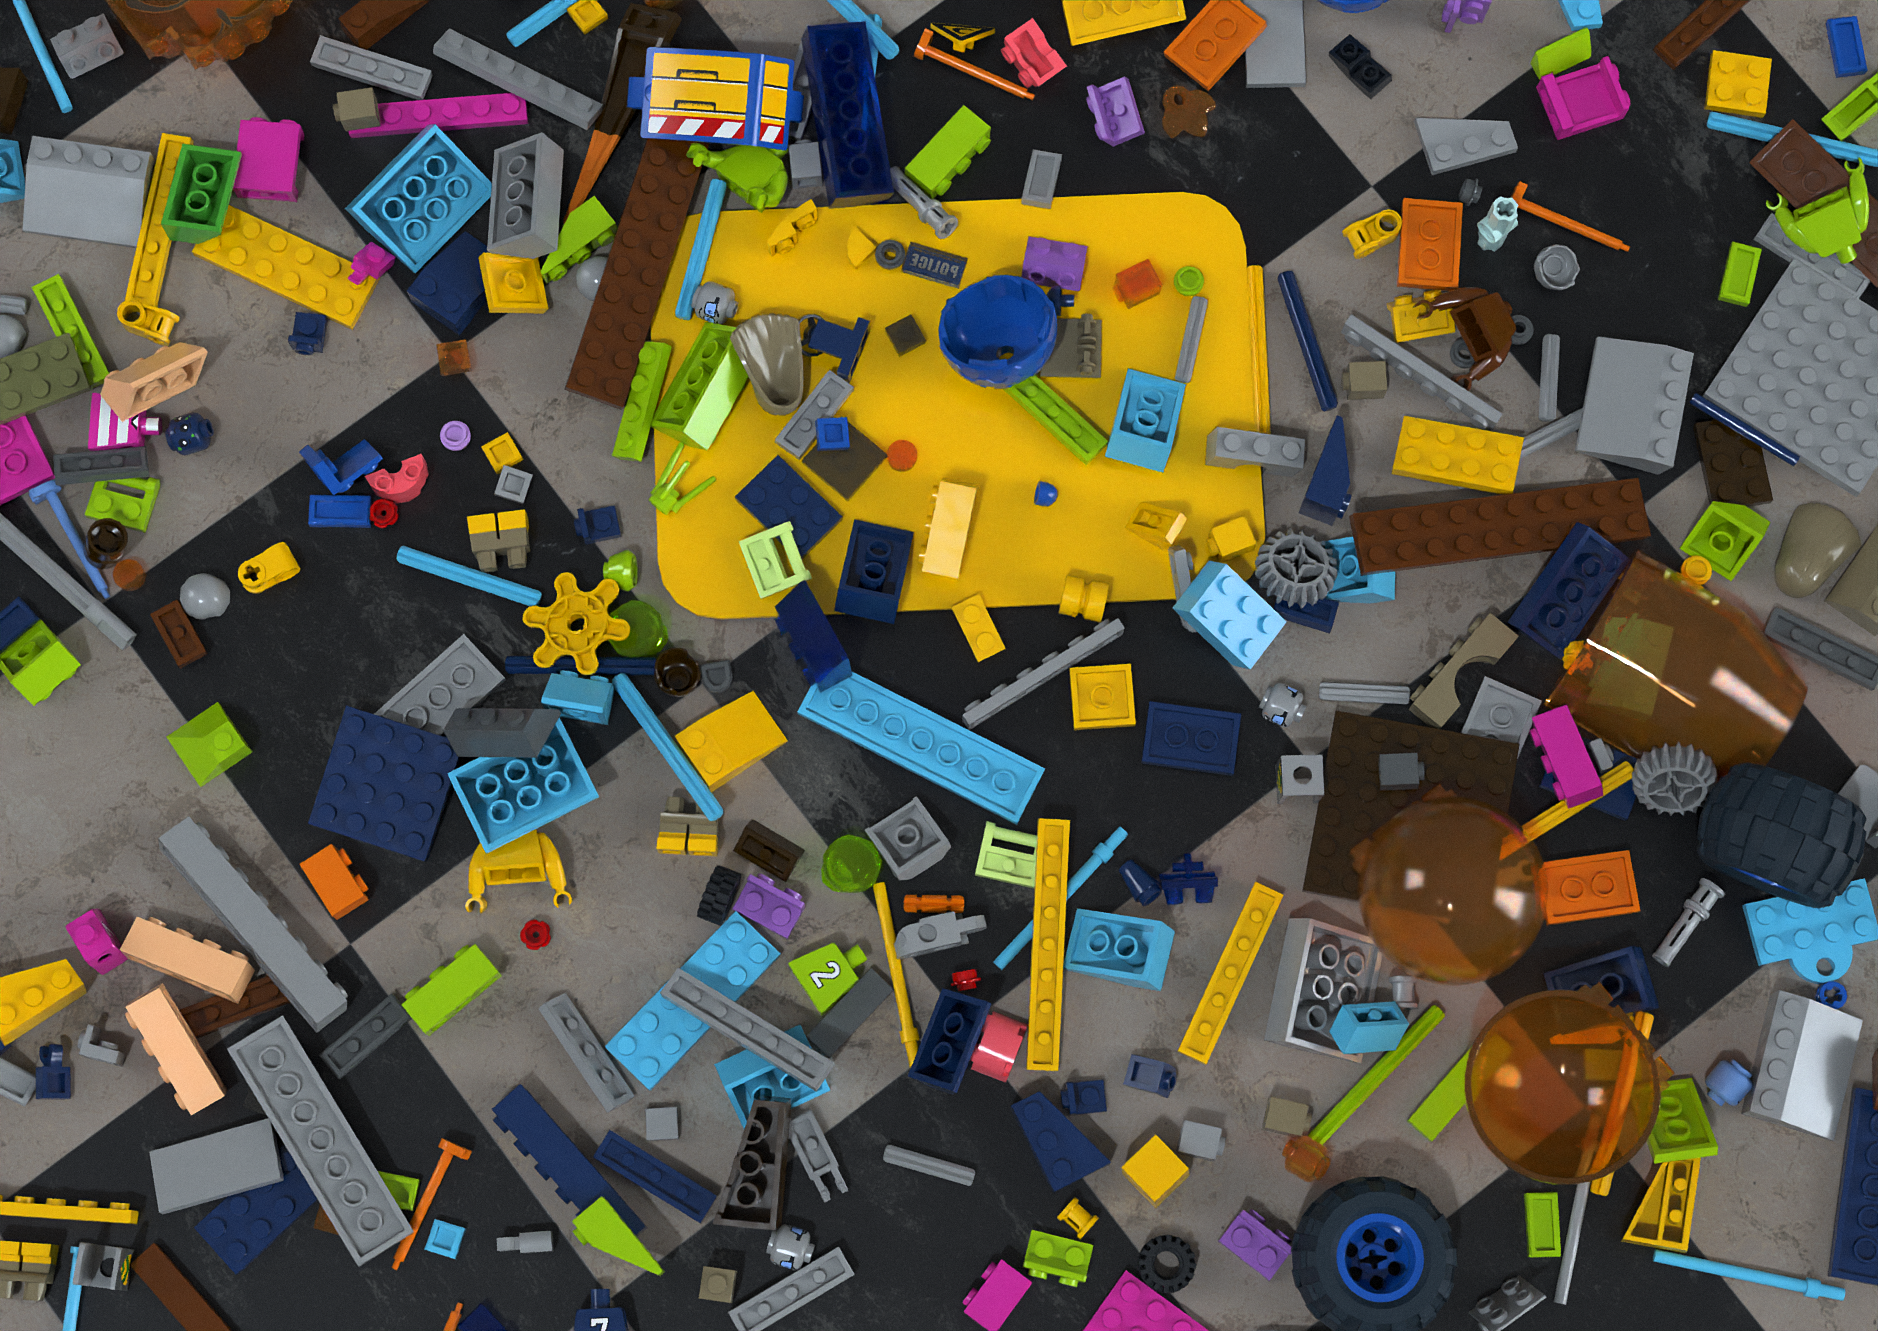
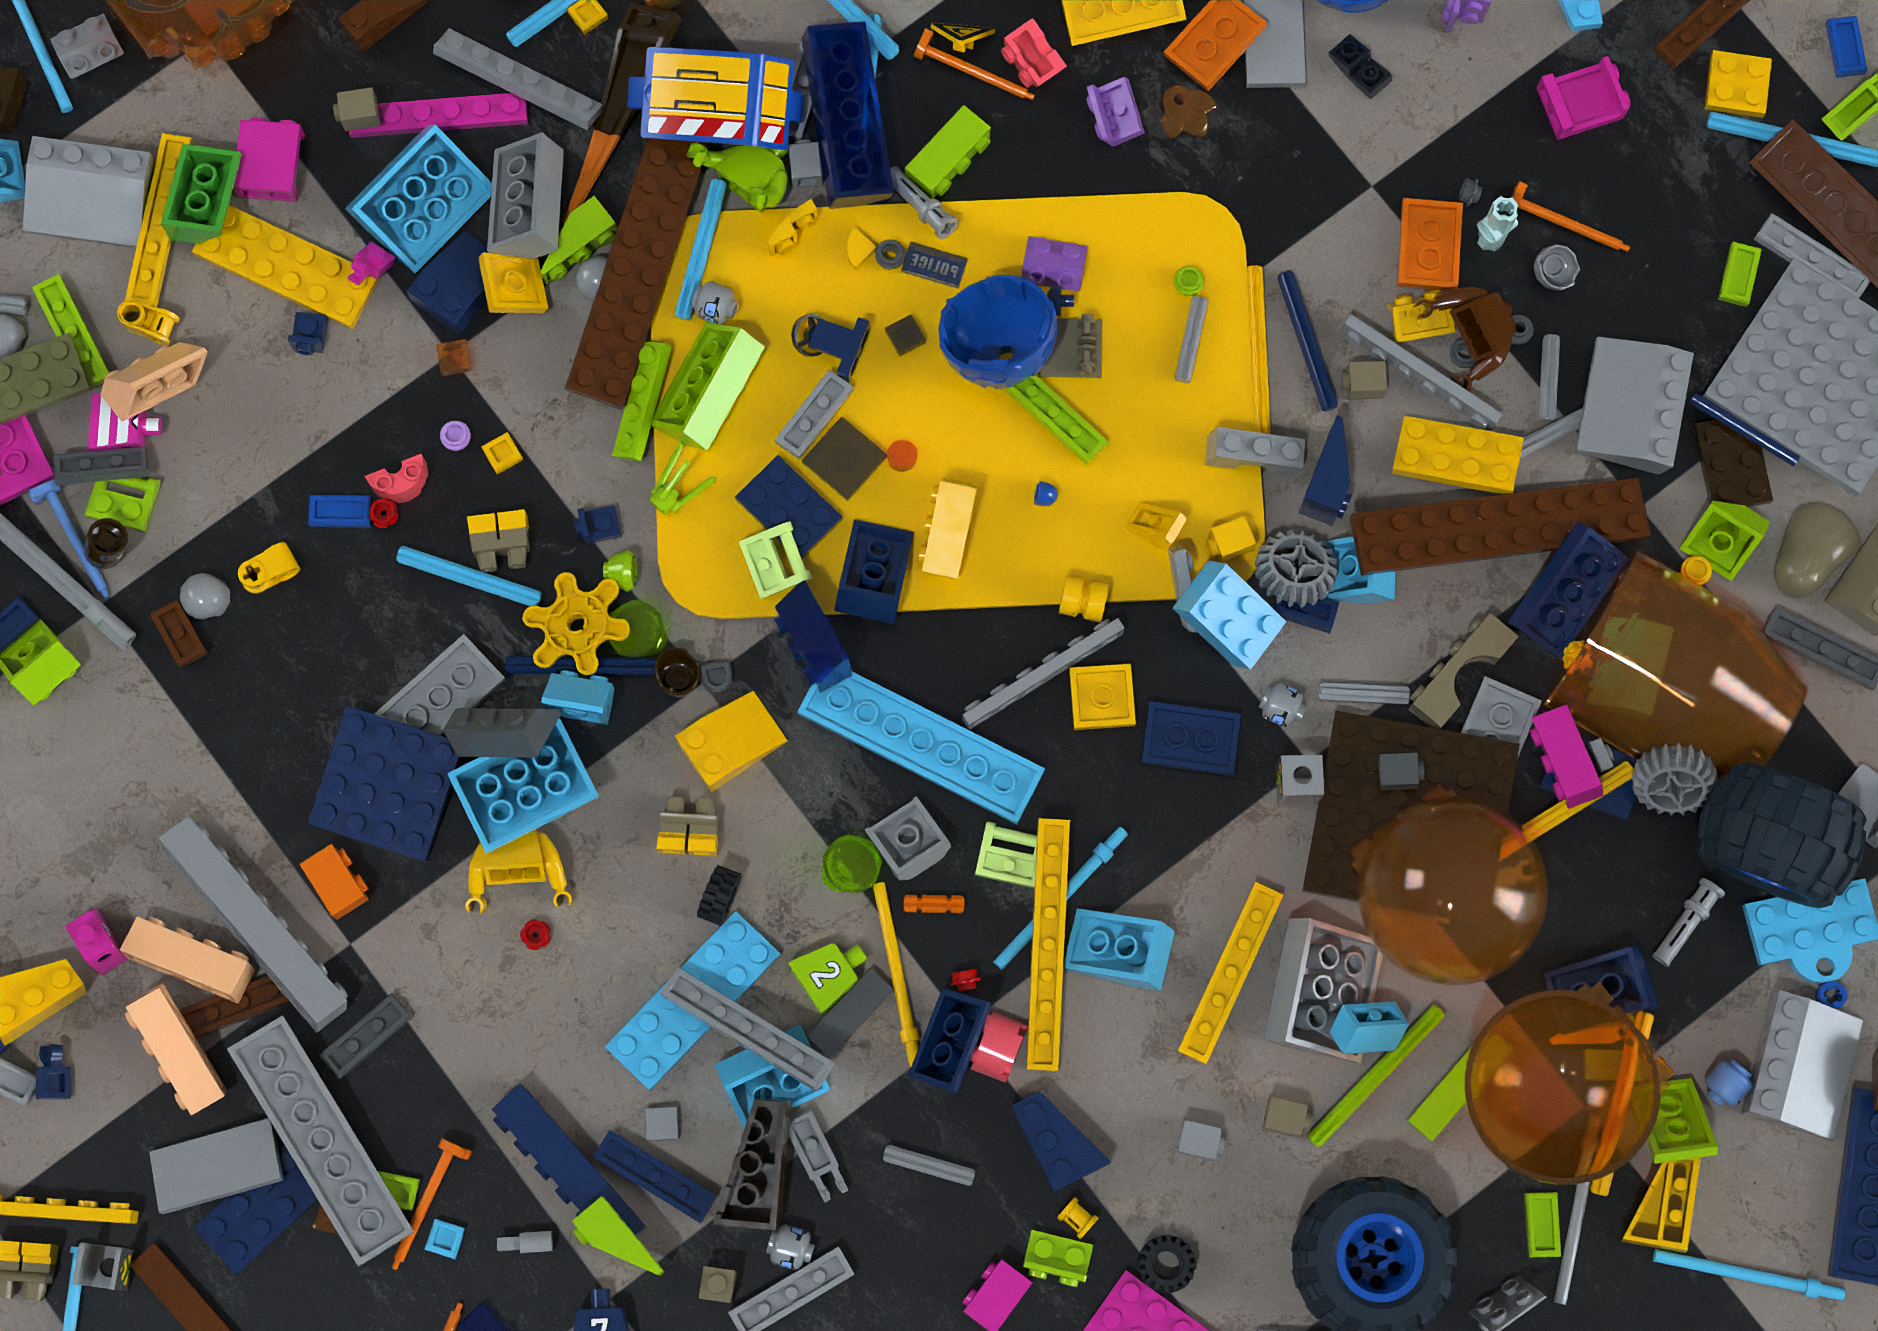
(104, 1052): light grey bracket -> none
(129, 575): clear orange tile -> none
(189, 433): dark blue head -> none
(209, 744): lime slope -> none
(341, 473): blue bracket -> none
(371, 68): light grey plate -> none
(450, 989): lime brick -> none
(513, 484): light grey plate -> none
(586, 1052): light grey plate -> none
(667, 747): medium azure axle -> none
(768, 850): dark brown slope -> none
(770, 906): medium lavender bracket -> none
(773, 360): dark tan hair -> none
(832, 434): blue plate -> none
(936, 934): light grey piece -> none
(978, 628): yellow plate -> none
(1041, 179): light grey tile -> none
(1084, 1097): dark blue bracket -> none
(1137, 284): clear orange brick -> none
(1140, 883): dark blue cone -> none
(1145, 420): medium azure slope -> none
(1150, 1075): dark blue bracket -> none
(1155, 1171): yellow head -> none
(1202, 882): clear blue hips -> none
(1256, 1243): medium lavender bracket -> none
(1306, 1159): clear orange head -> none
(1367, 234): yellow piece -> none
(1404, 992): light grey bush -> none
(1463, 142): light grey wing -> none
(1562, 54): lime slope -> none
(1590, 888): orange plate -> none
(1830, 222): lime torso -> none

